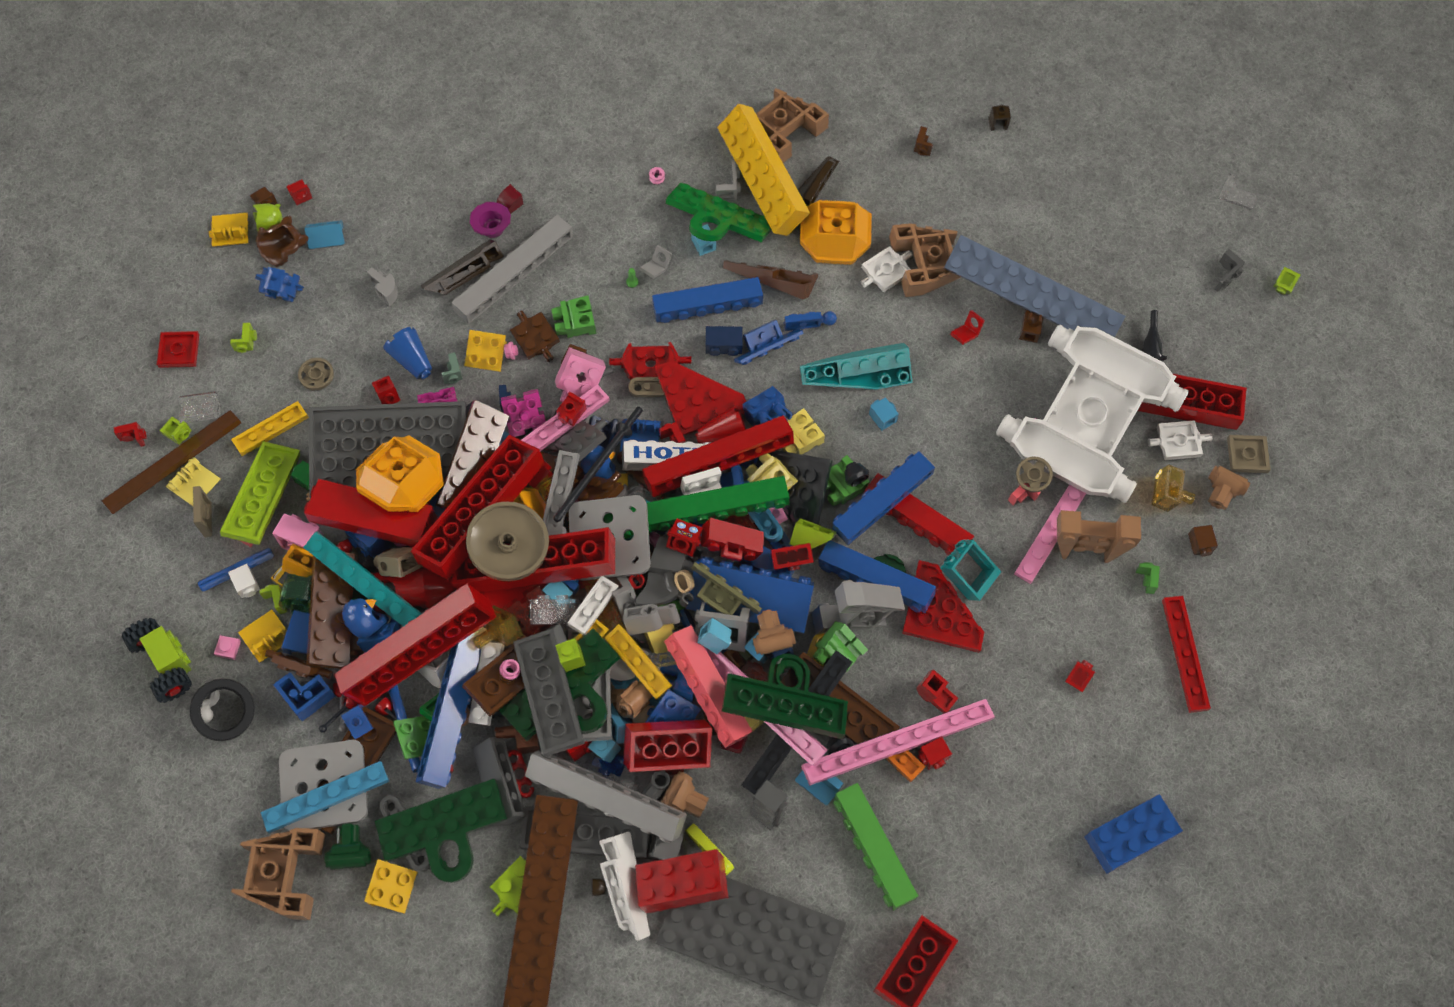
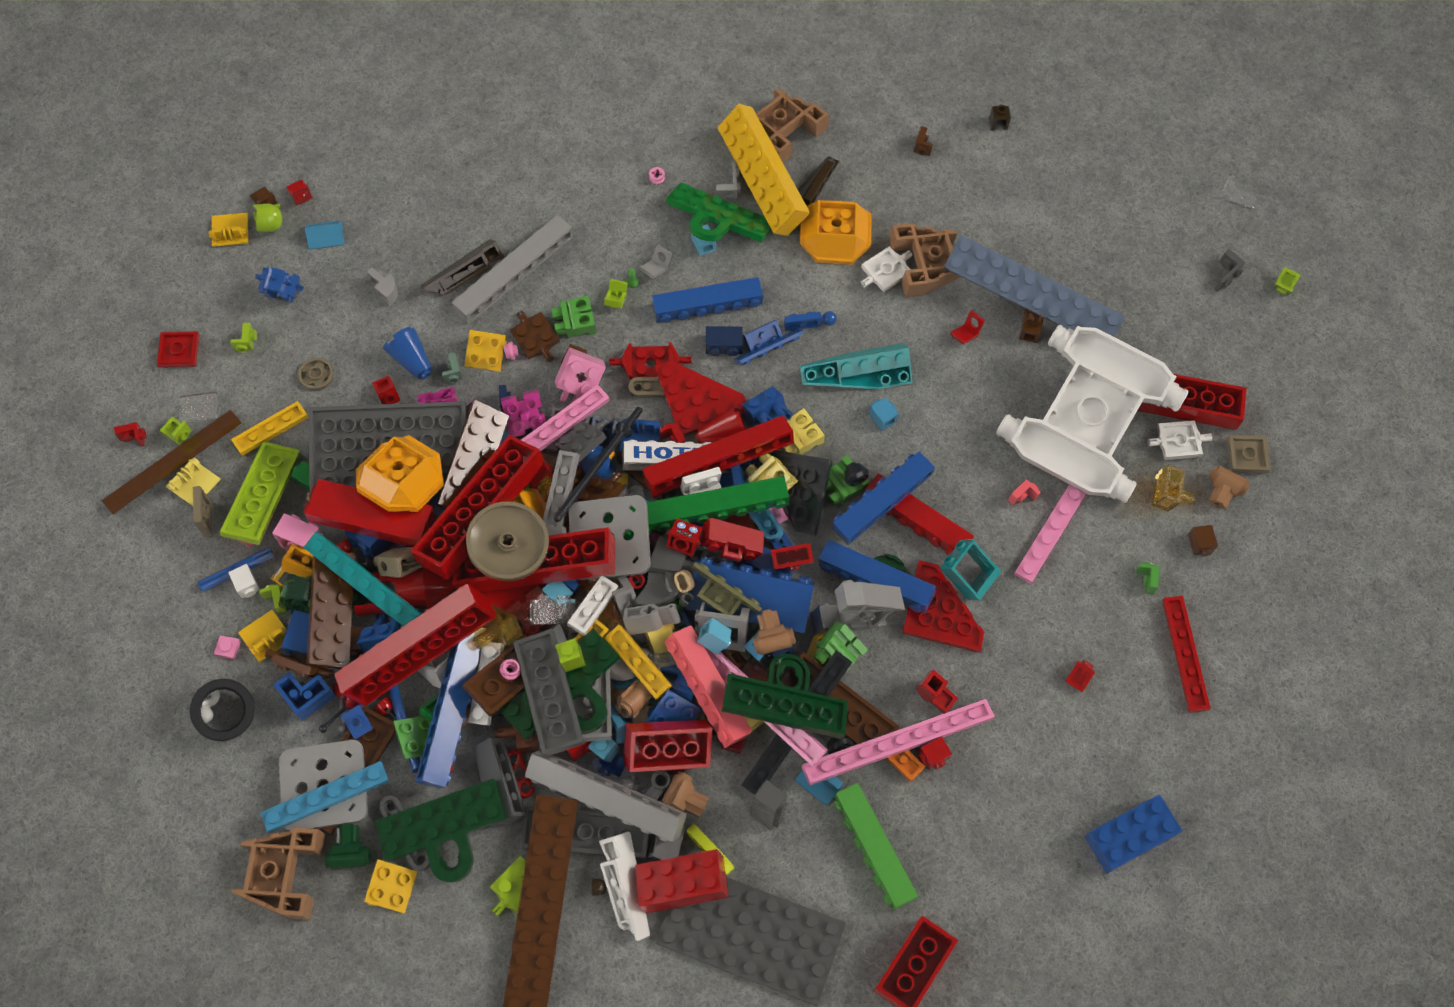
(166, 656): brick -> none
(279, 242): reddish brown hair -> none
(361, 618): blue piece -> none
(490, 219): magenta hat -> none
(510, 198): dark red brick -> none
(573, 415): red brick -> none
(616, 294): none -> lime bracket
(787, 281): reddish brown wedge -> none
(811, 533): lime slope -> none
(1034, 474): dark tan wheel -> none
(1097, 536): medium nougat wedge -> none
(1152, 343): black piece -> none

